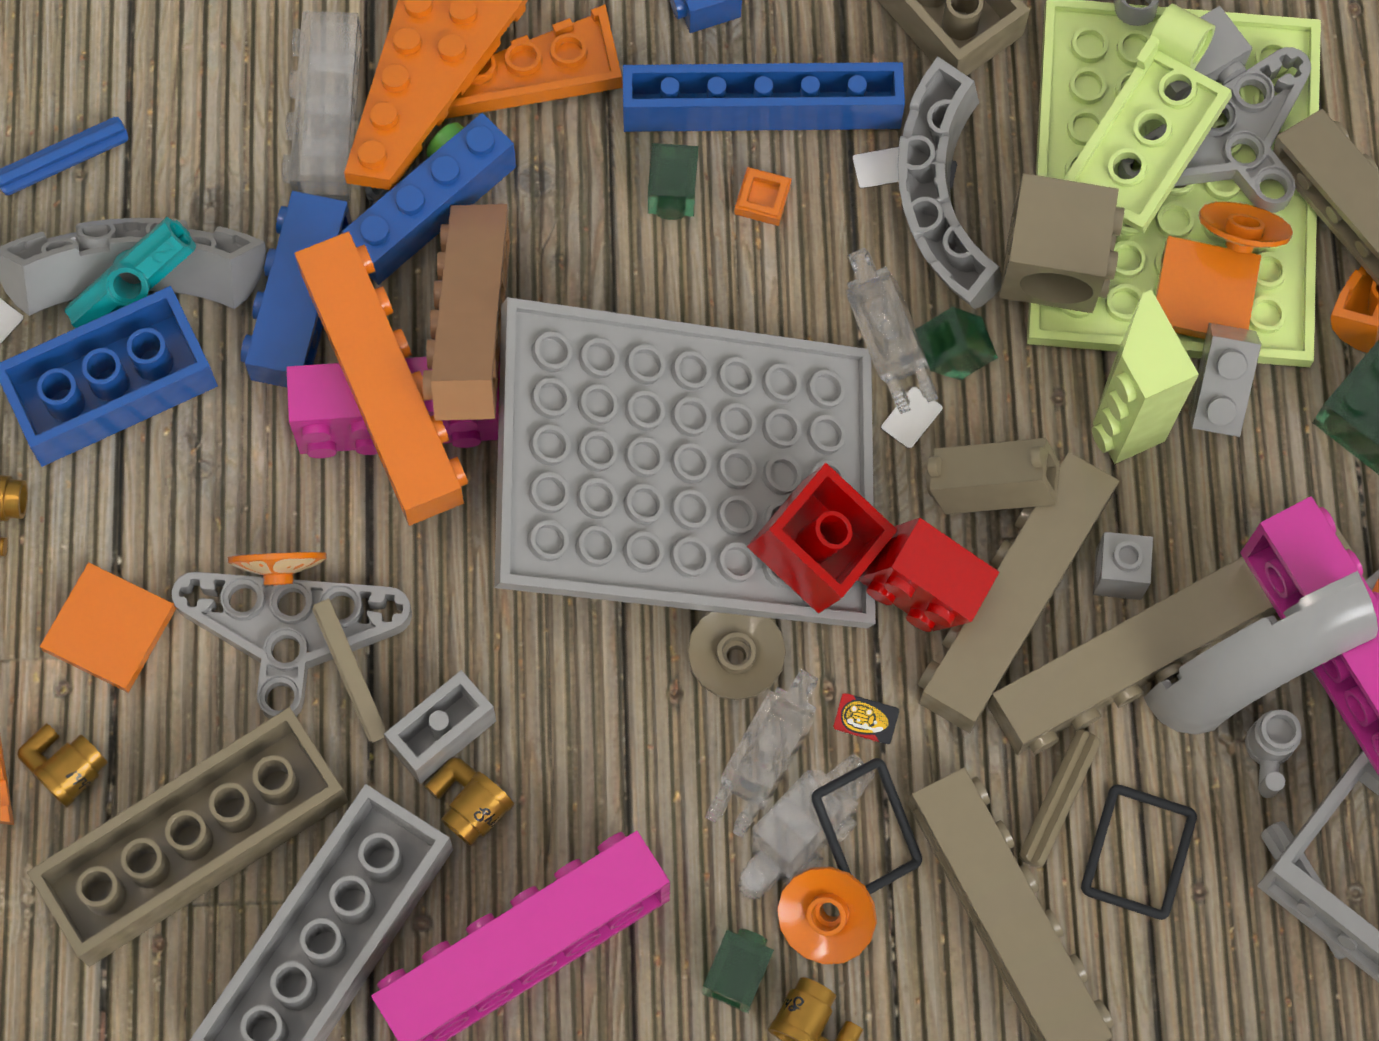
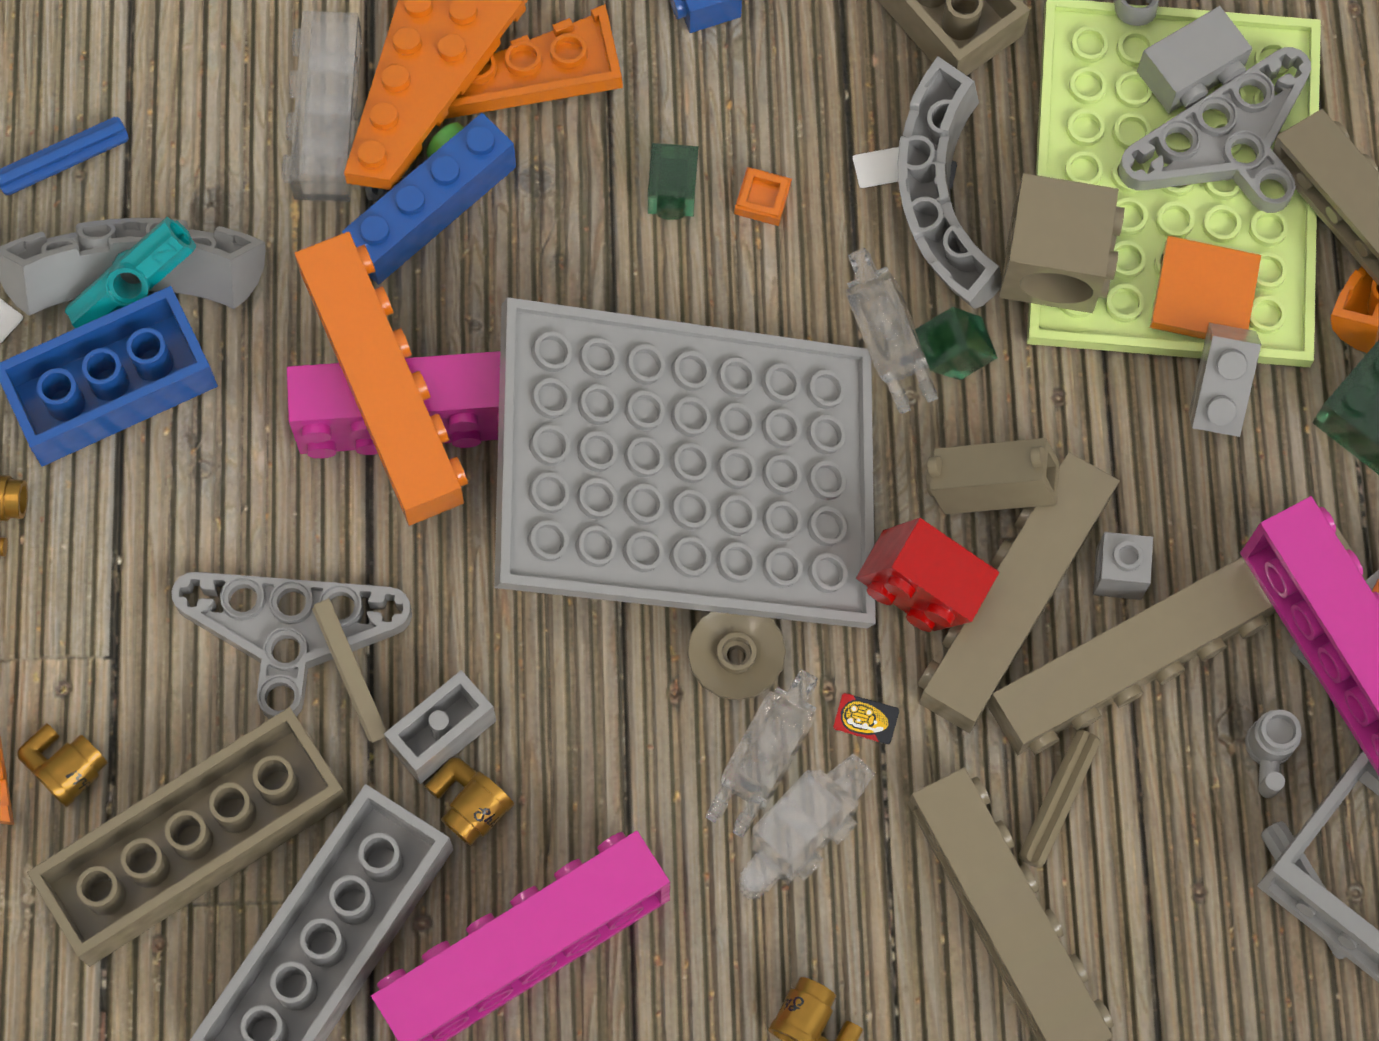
(108, 627): orange tile -> none
(277, 567): orange dish -> none
(287, 320): blue brick -> none
(468, 313): medium nougat brick -> none
(738, 969): clear green brick -> none
(763, 96): blue brick -> none
(816, 933): orange dish -> none
(822, 538): red brick -> none
(897, 808): black piece -> none
(912, 424): white sticker -> none
(1144, 385): yellowish green slope -> none
(1167, 57): yellowish green hinge -> none
(1178, 863): black piece -> none
(1245, 226): orange dish -> none
(1265, 657): light grey brick -> none

